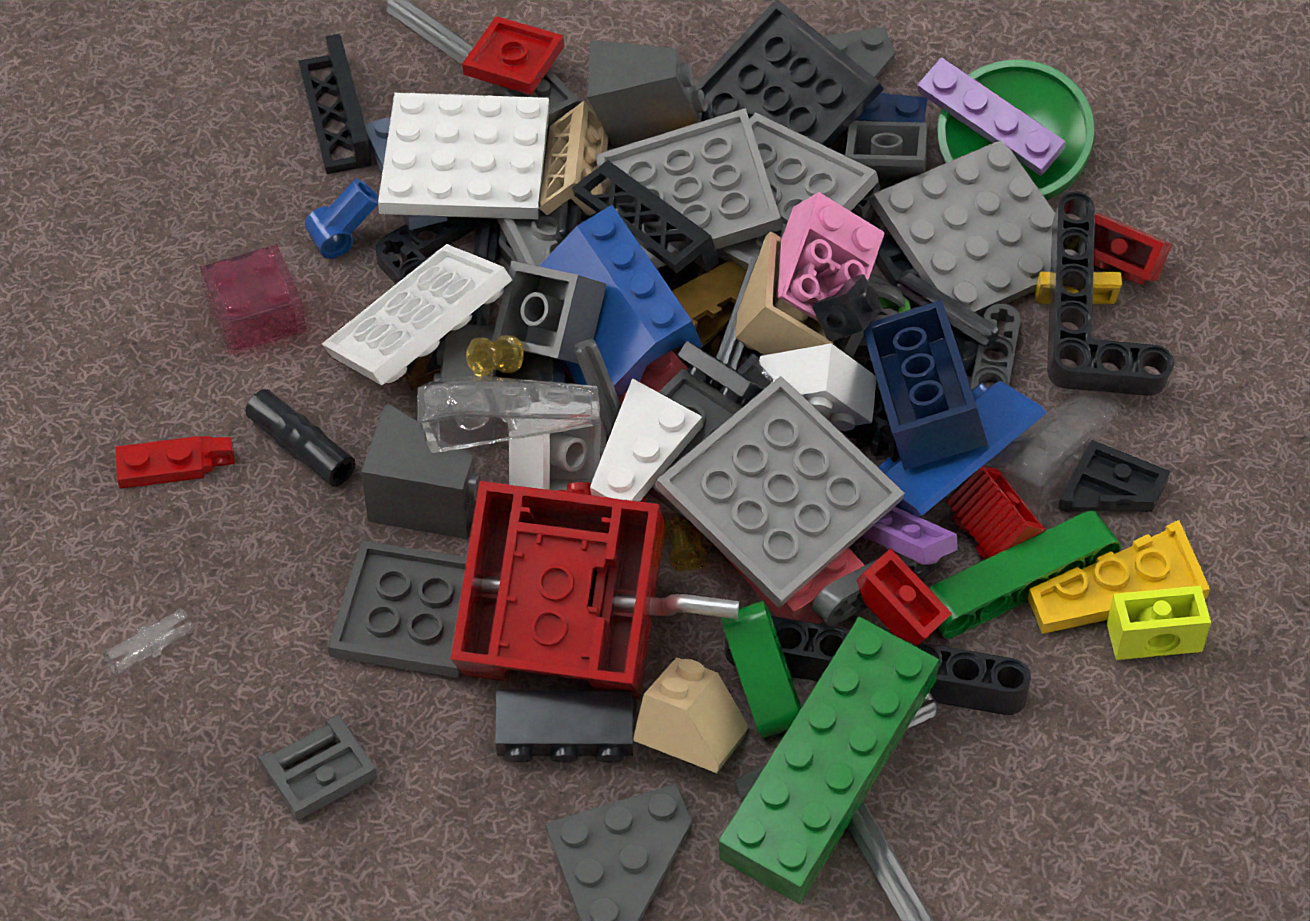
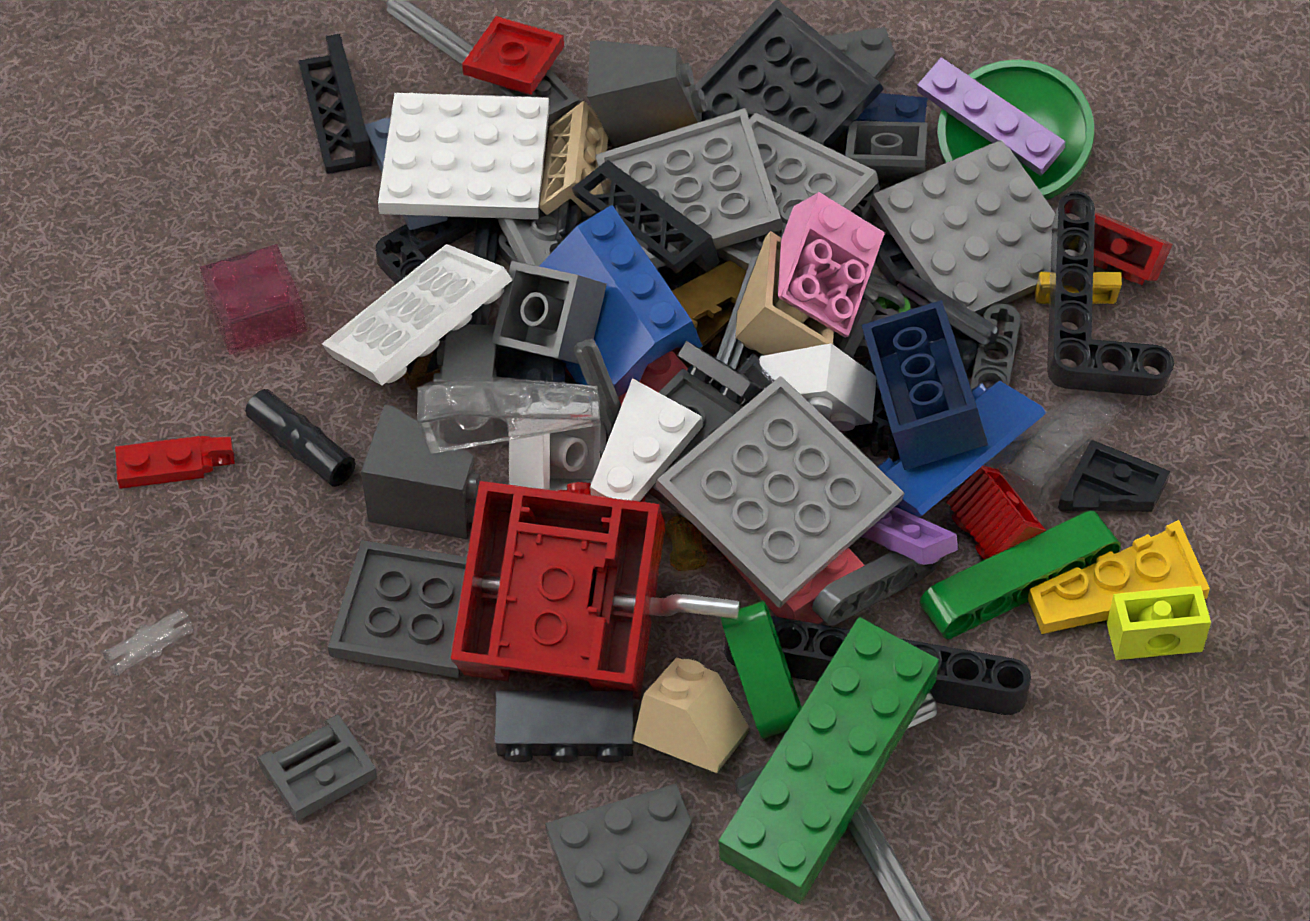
(333, 225): blue piece -> none
(487, 355): clear yellow bush -> none
(848, 310): black bracket -> none
(901, 599): red slope -> none

